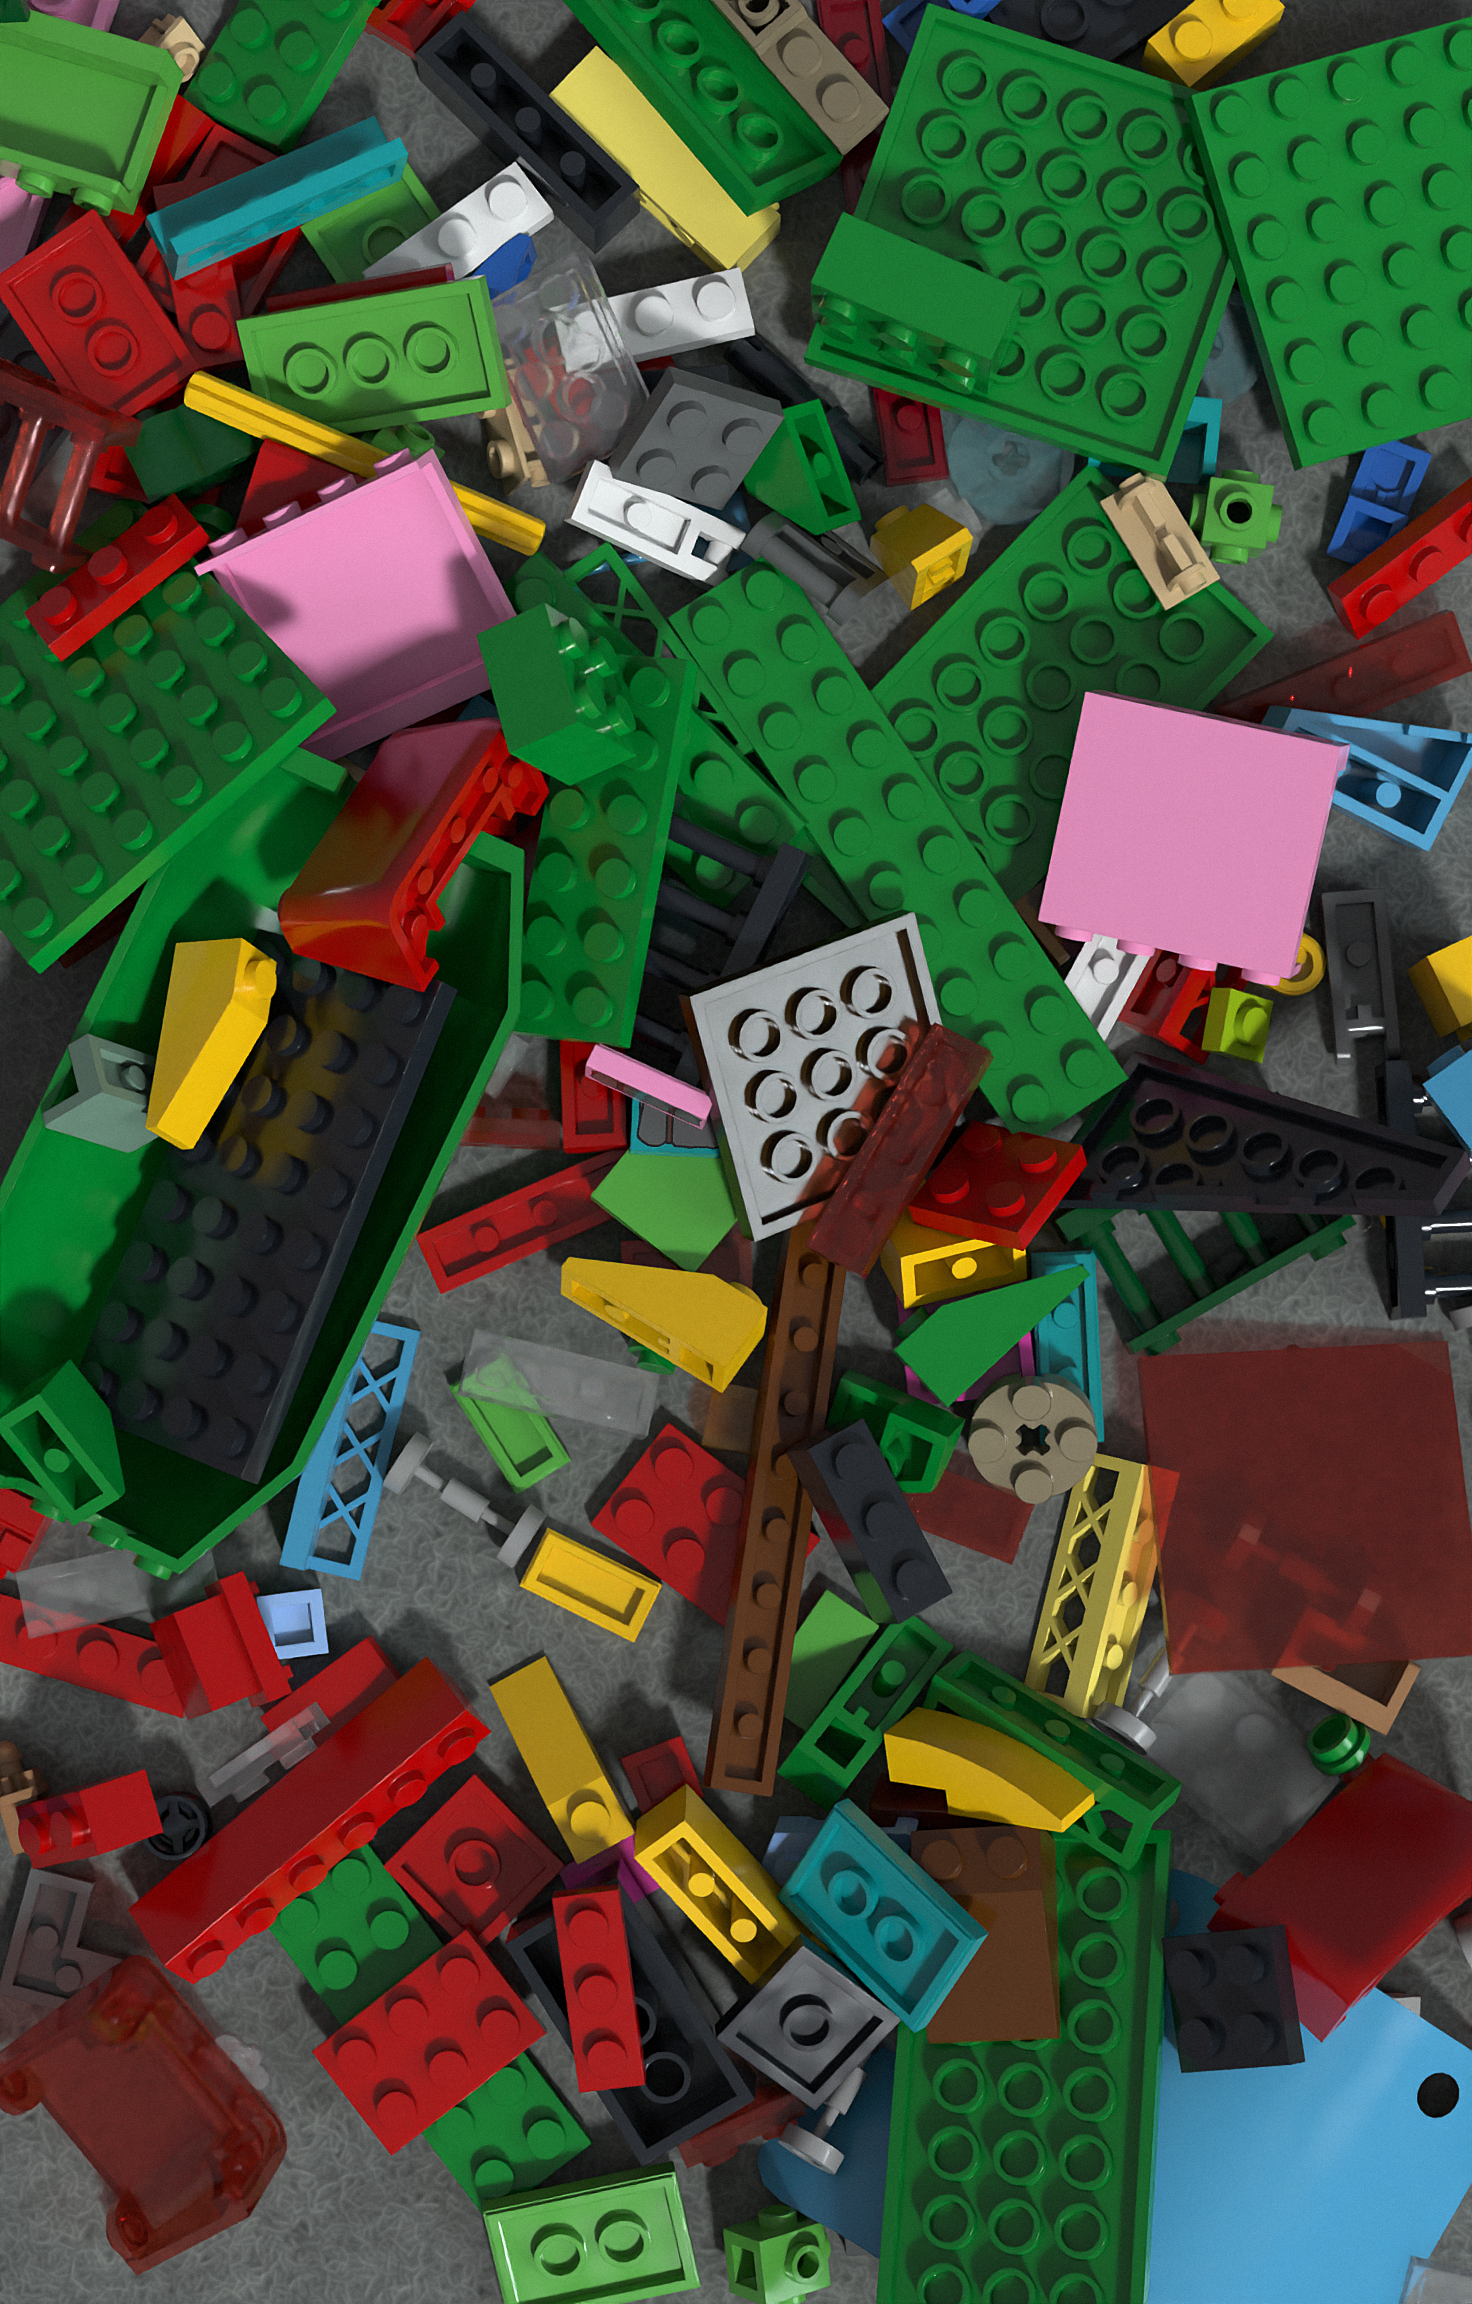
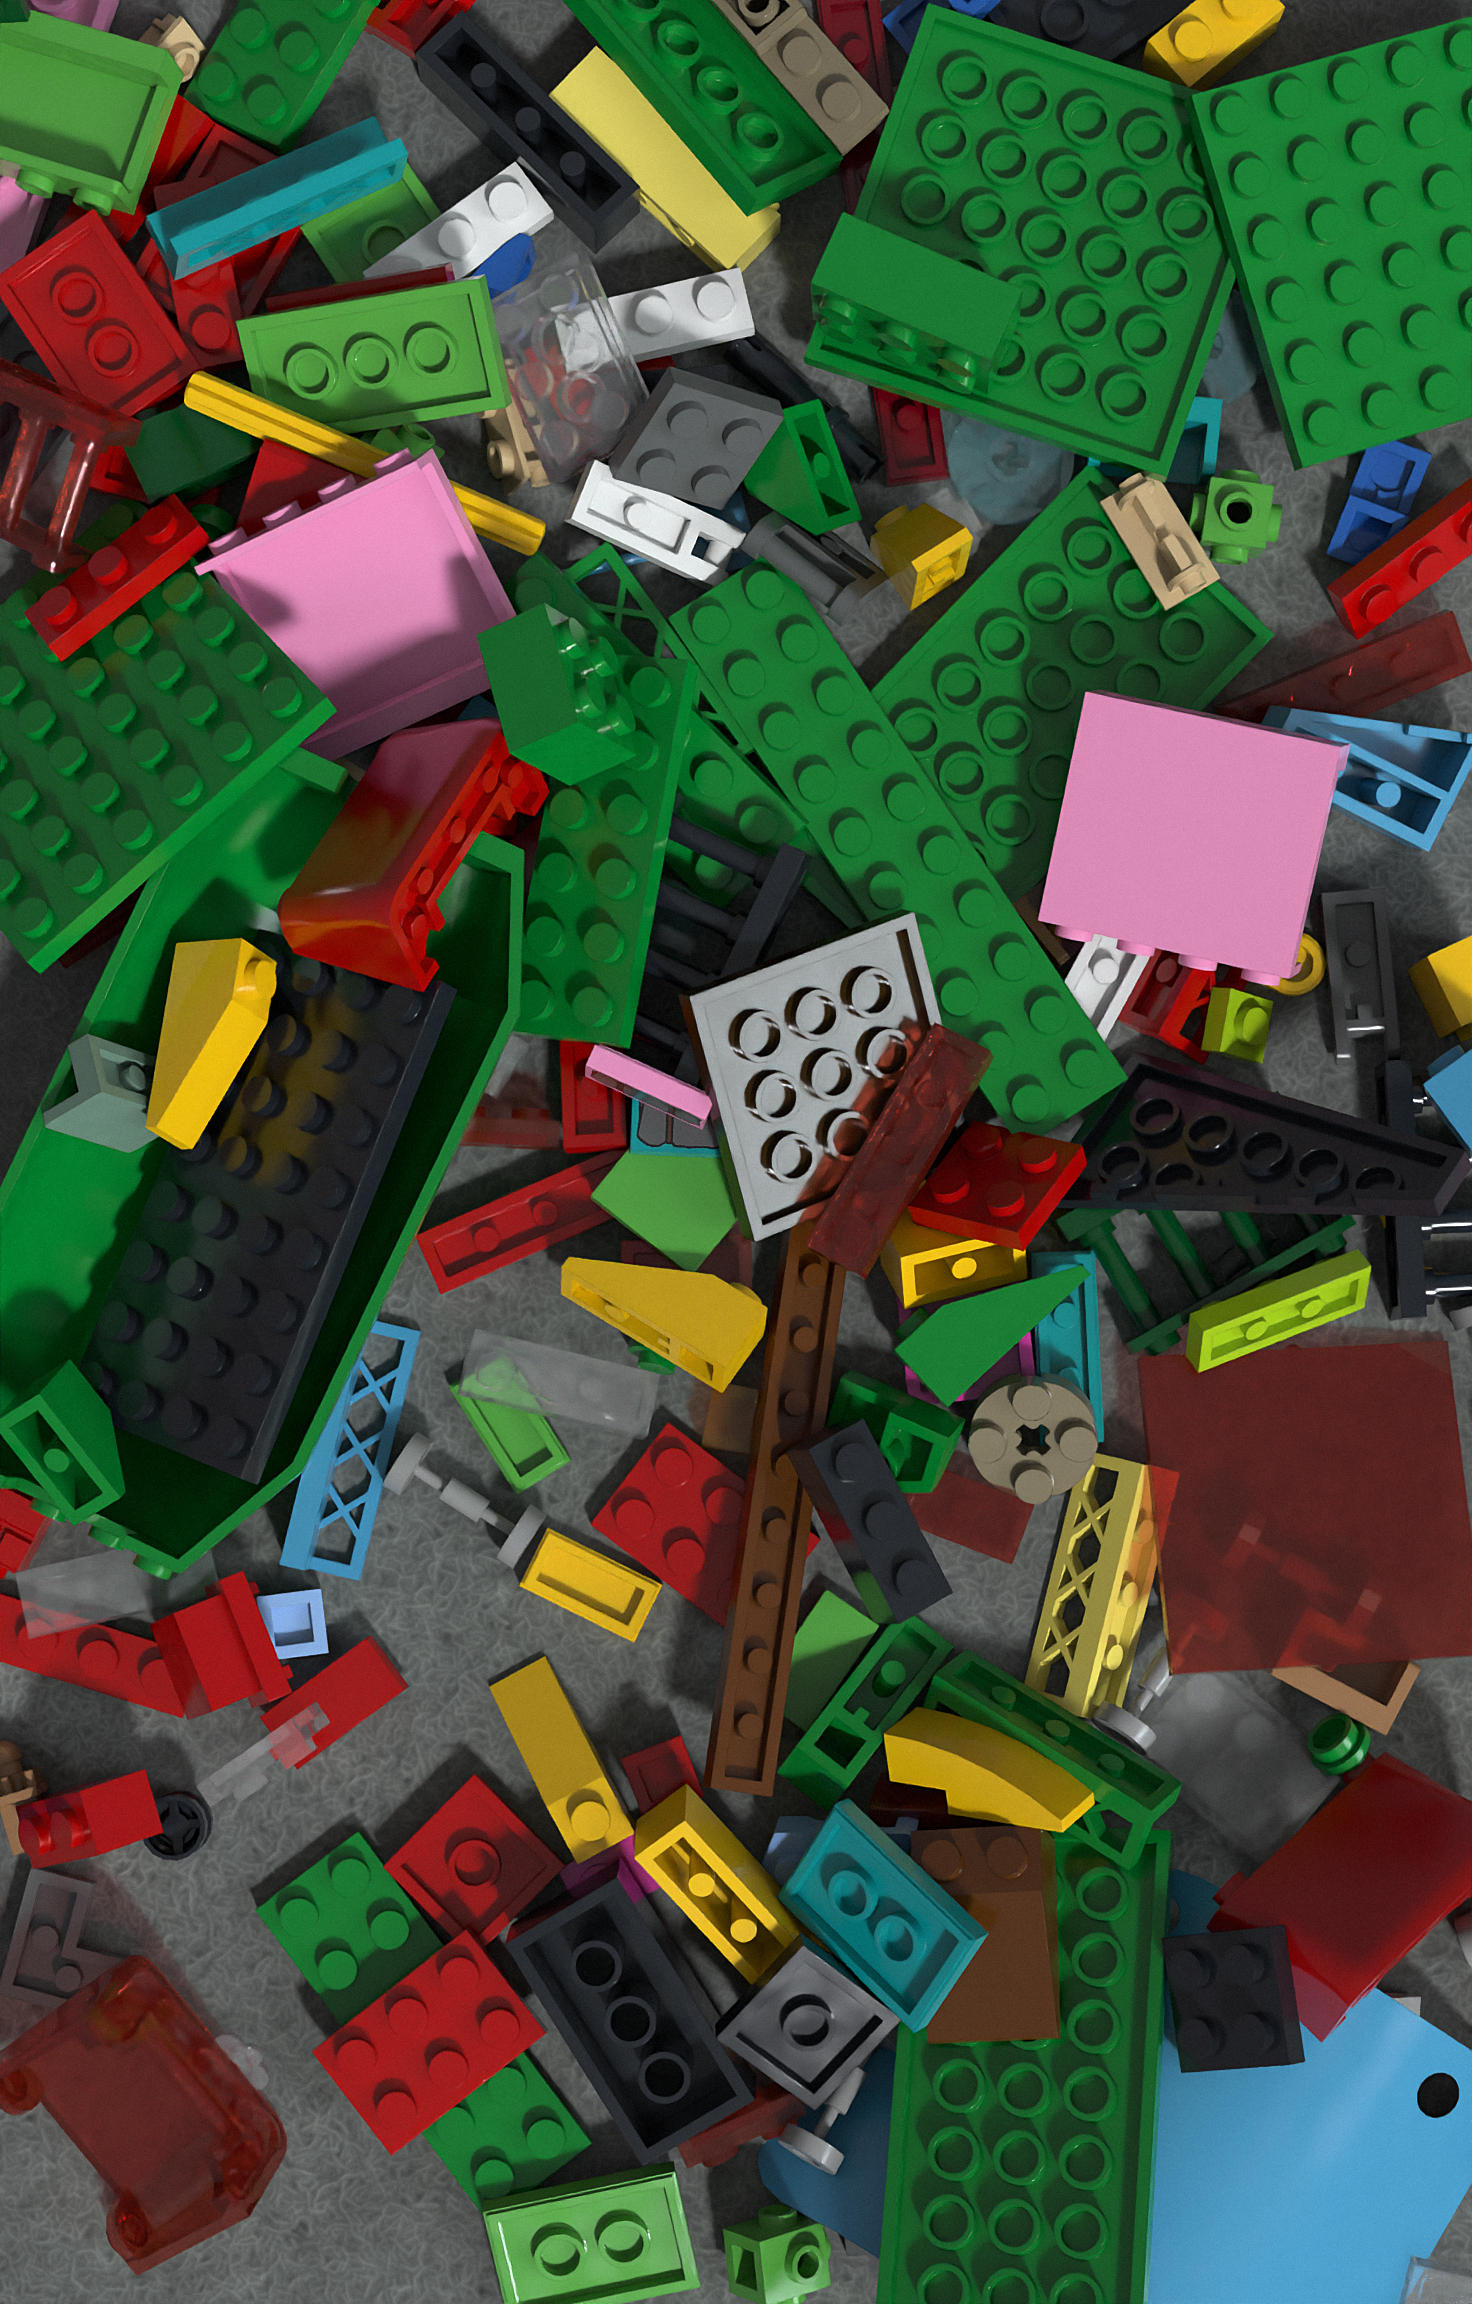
(309, 1822): red brick -> none
(599, 1988): red plate -> none
(1277, 1310): none -> lime plate

